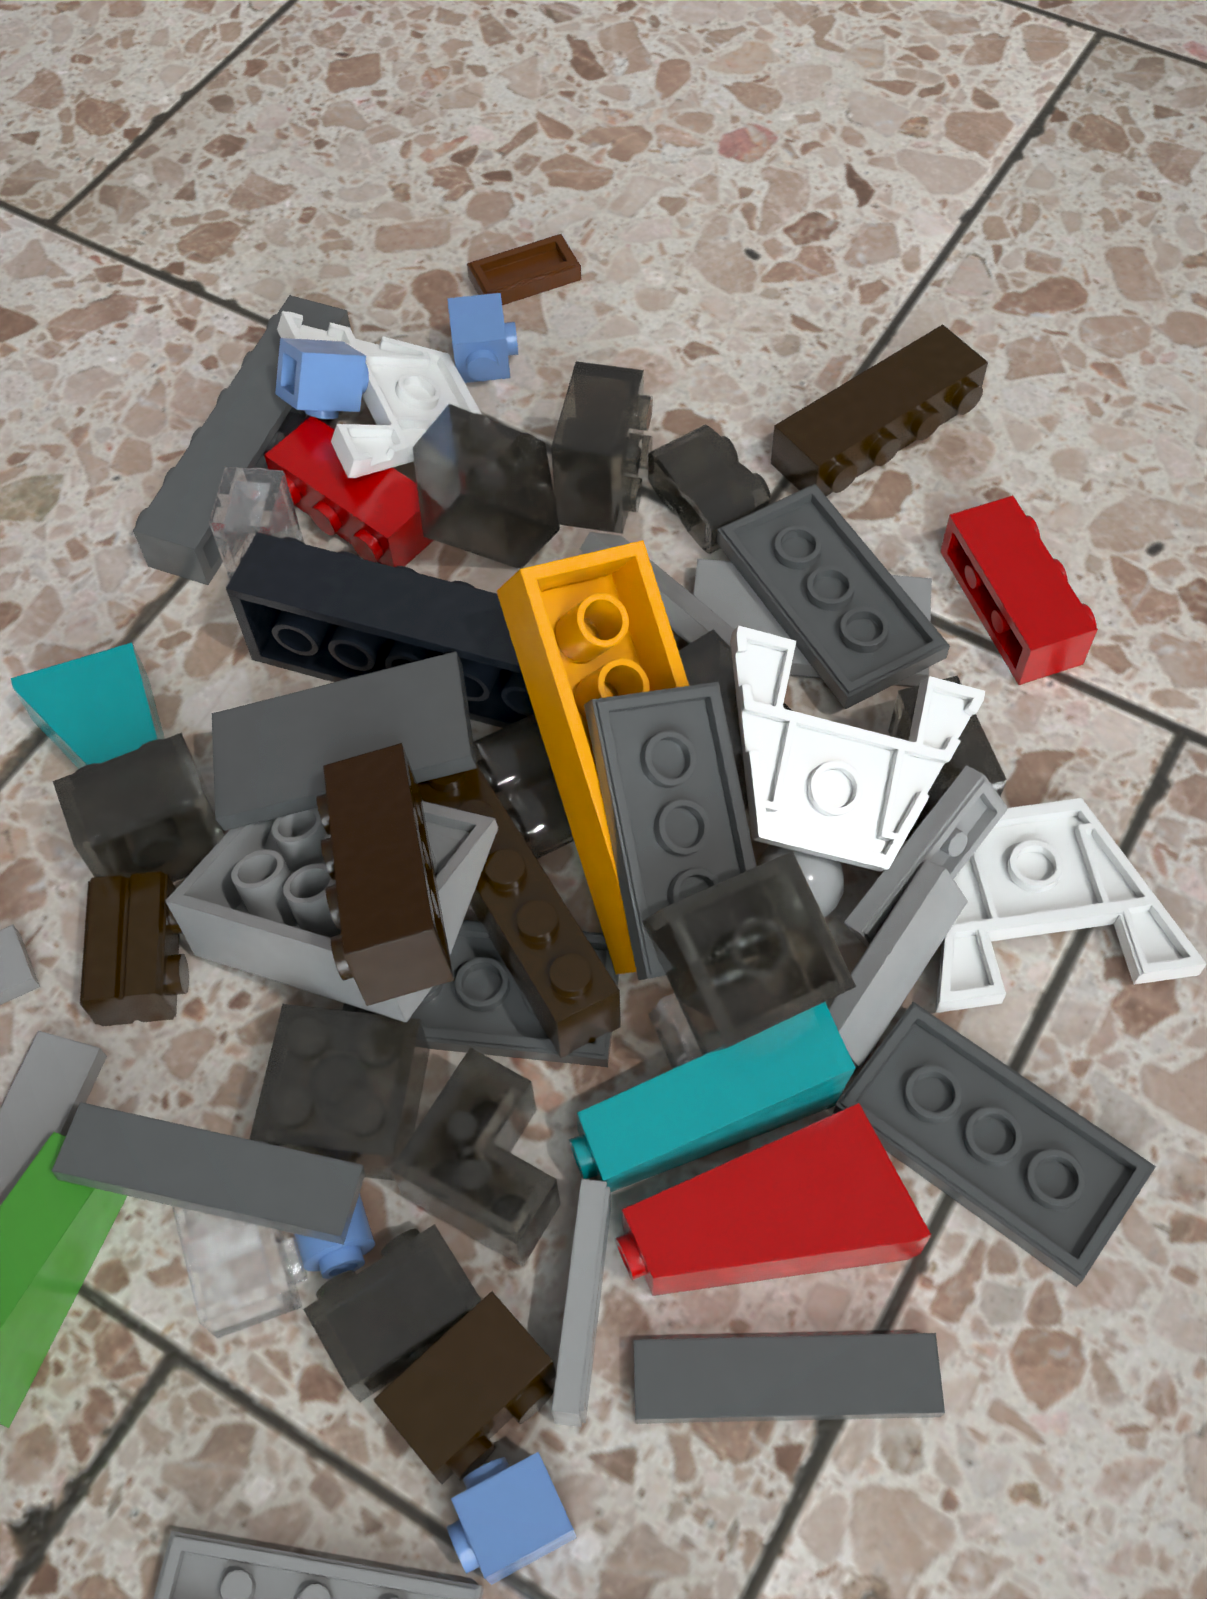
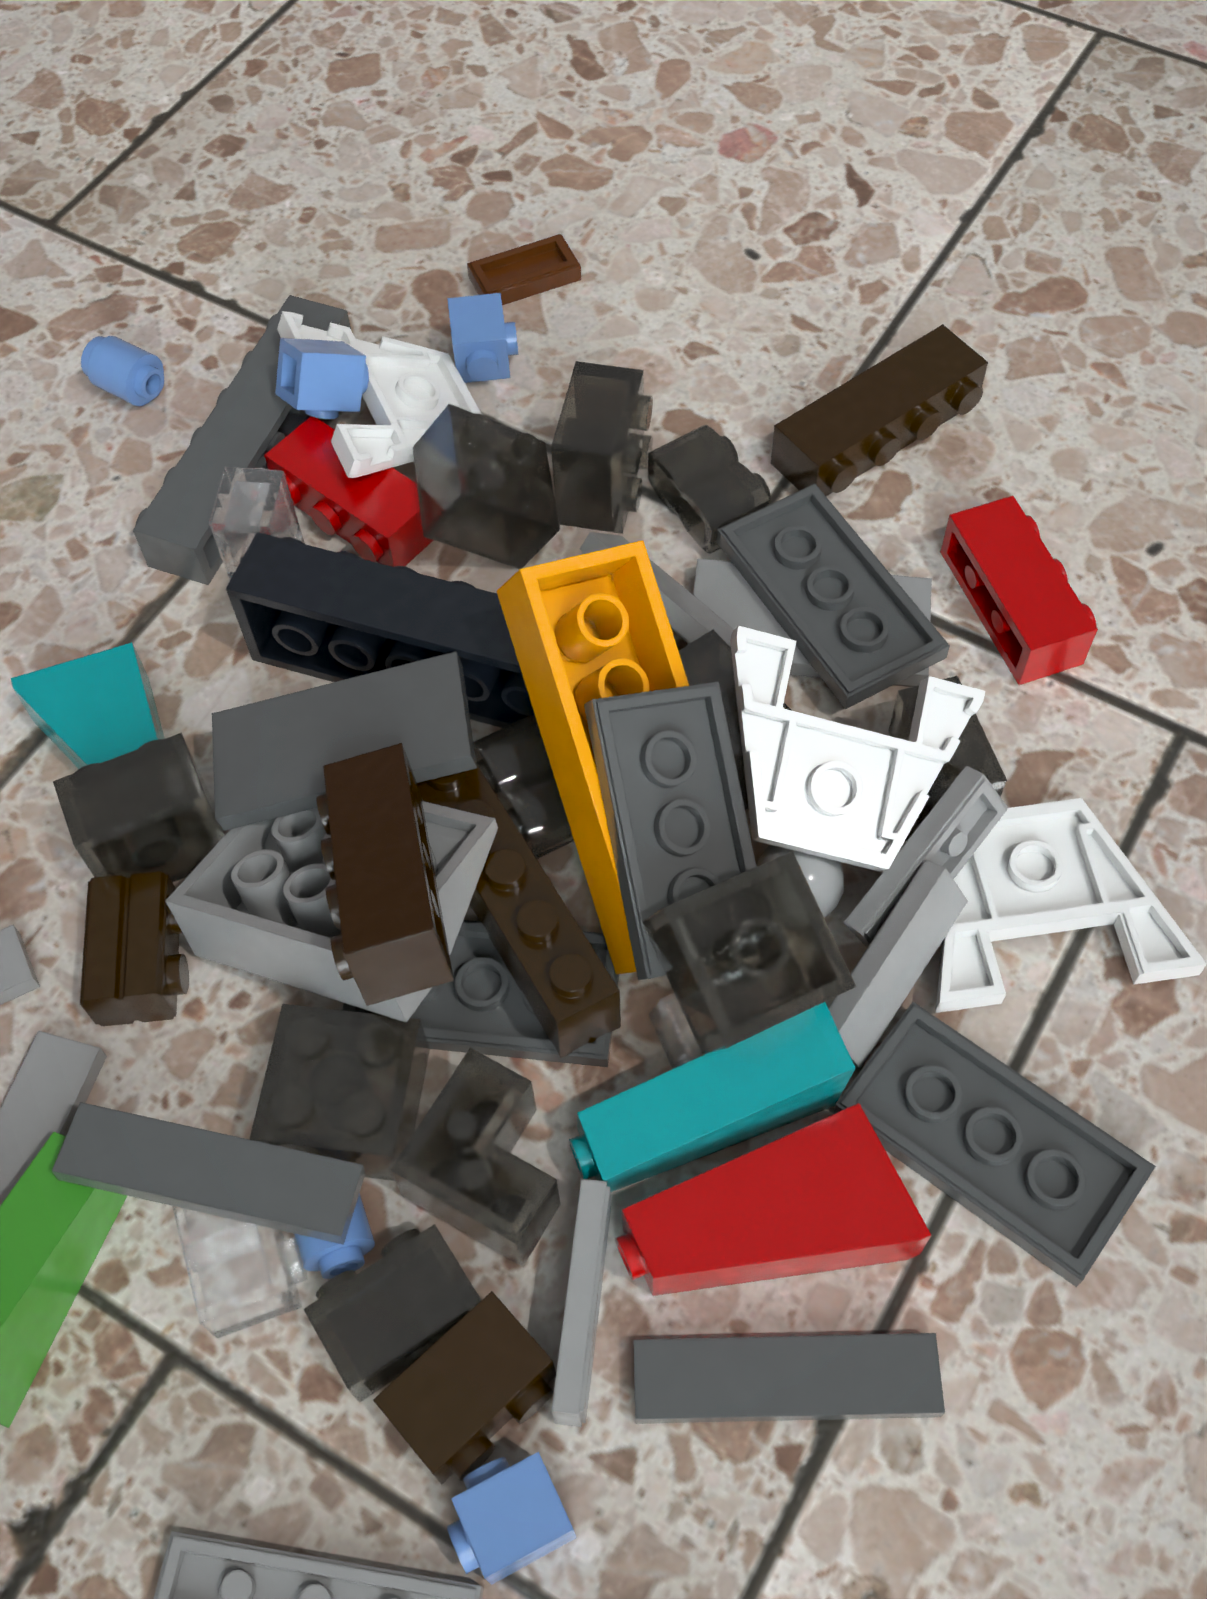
(123, 369): none -> medium blue brick

